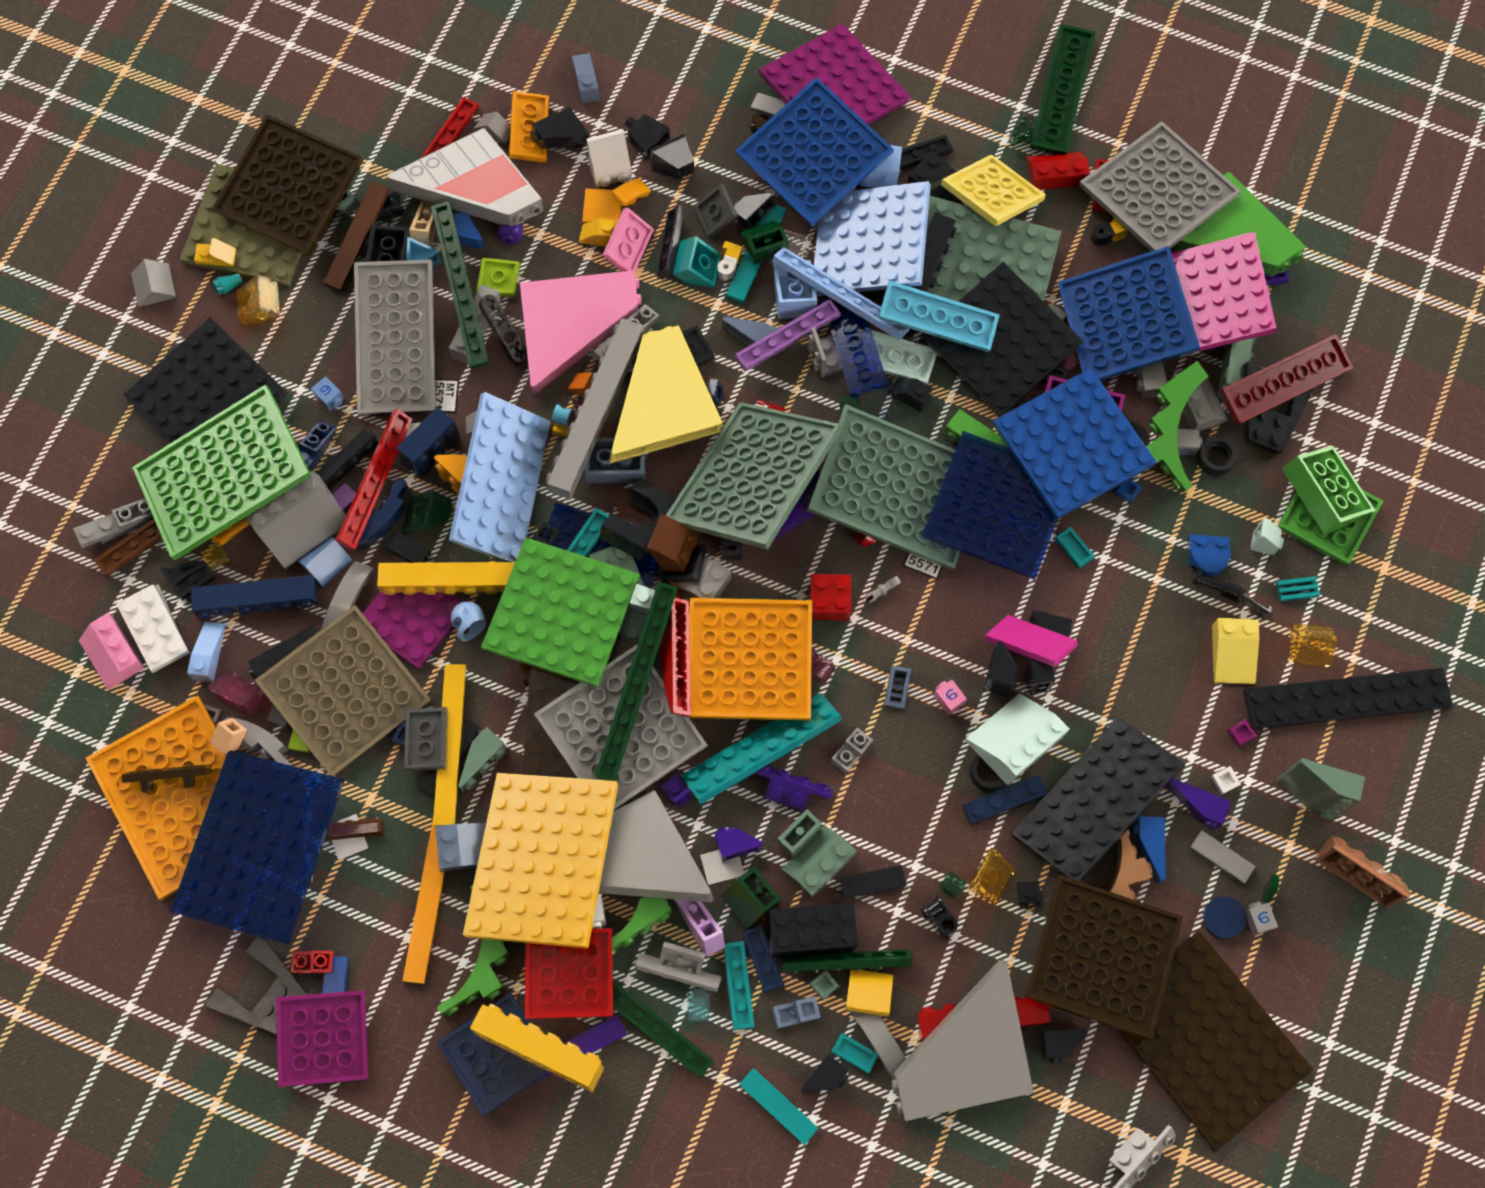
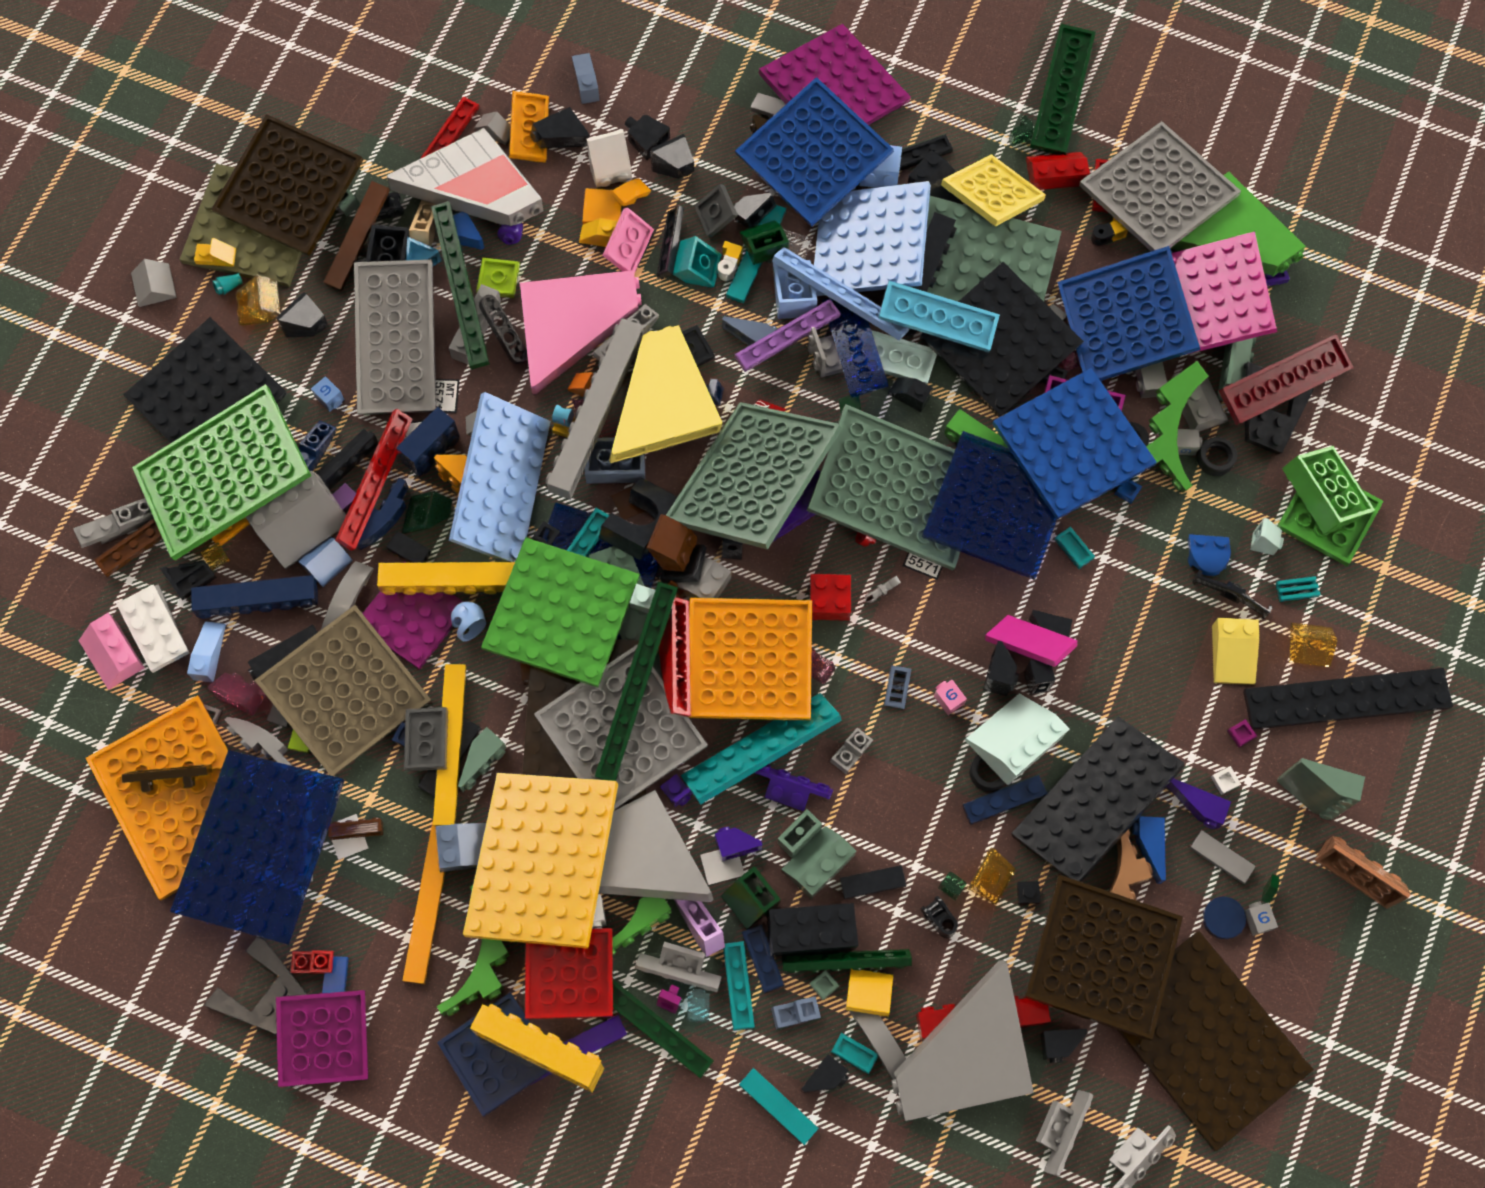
(228, 736): light nougat brick -> none
(302, 318): none -> slope
(669, 1000): none -> magenta tile
(1061, 1130): none -> light grey bracket

